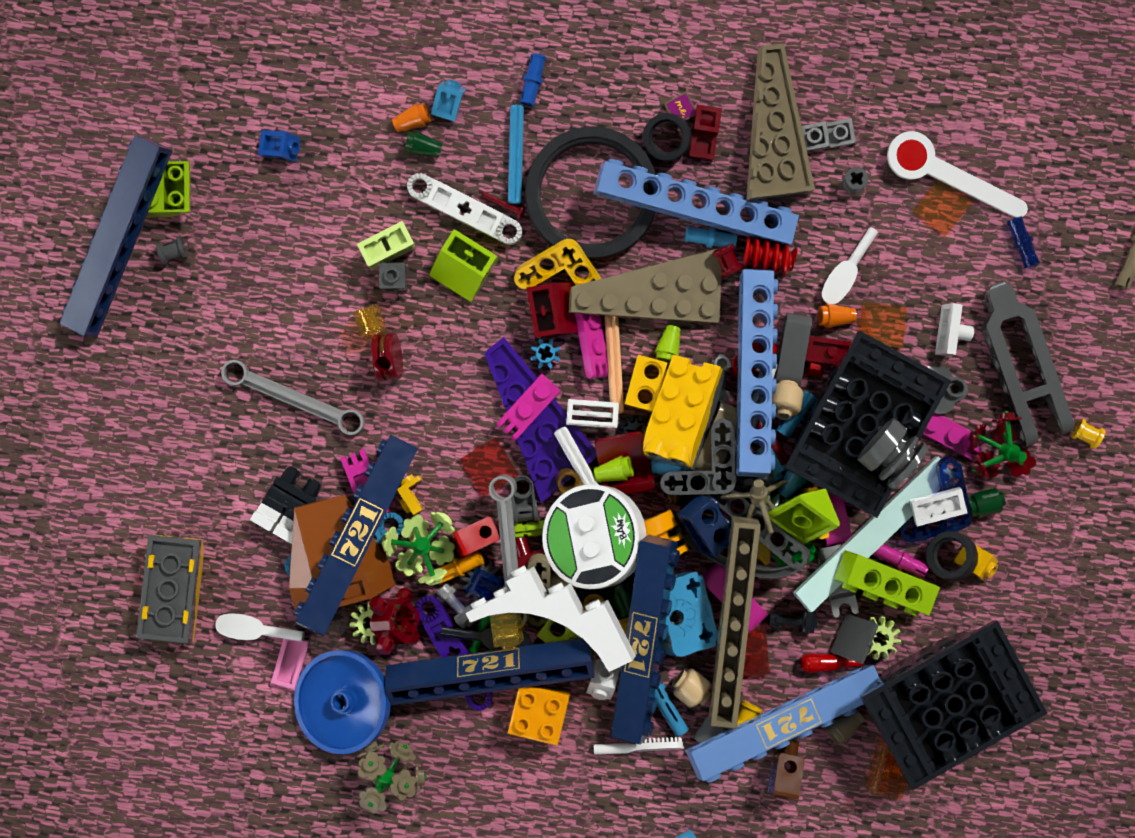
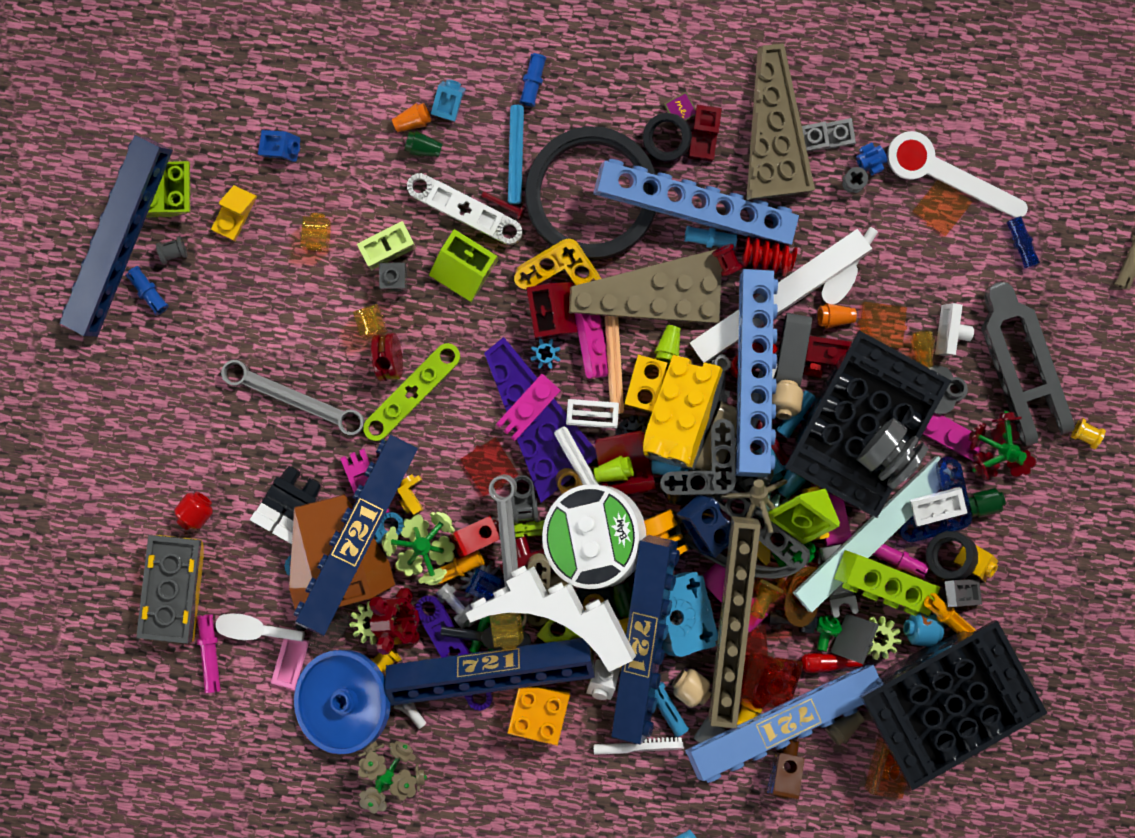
(146, 290): none -> blue pin
(193, 511): none -> red head
(208, 653): none -> dark pink pin
(234, 212): none -> yellow slope
(315, 232): none -> clear yellow brick
(383, 660): none -> yellow bush
(398, 406): none -> lime piece
(410, 710): none -> white bar
(766, 594): none -> clear yellow bracket
(769, 680): none -> clear red slope
(790, 291): none -> white tile
(794, 610): none -> clear orange piece
(826, 630): none -> green plate
(871, 158): none -> blue gear
(923, 347): none -> clear yellow cone
(923, 630): none -> dark azure head
(947, 614): none -> light orange axle
(961, 593): none -> dark grey tile

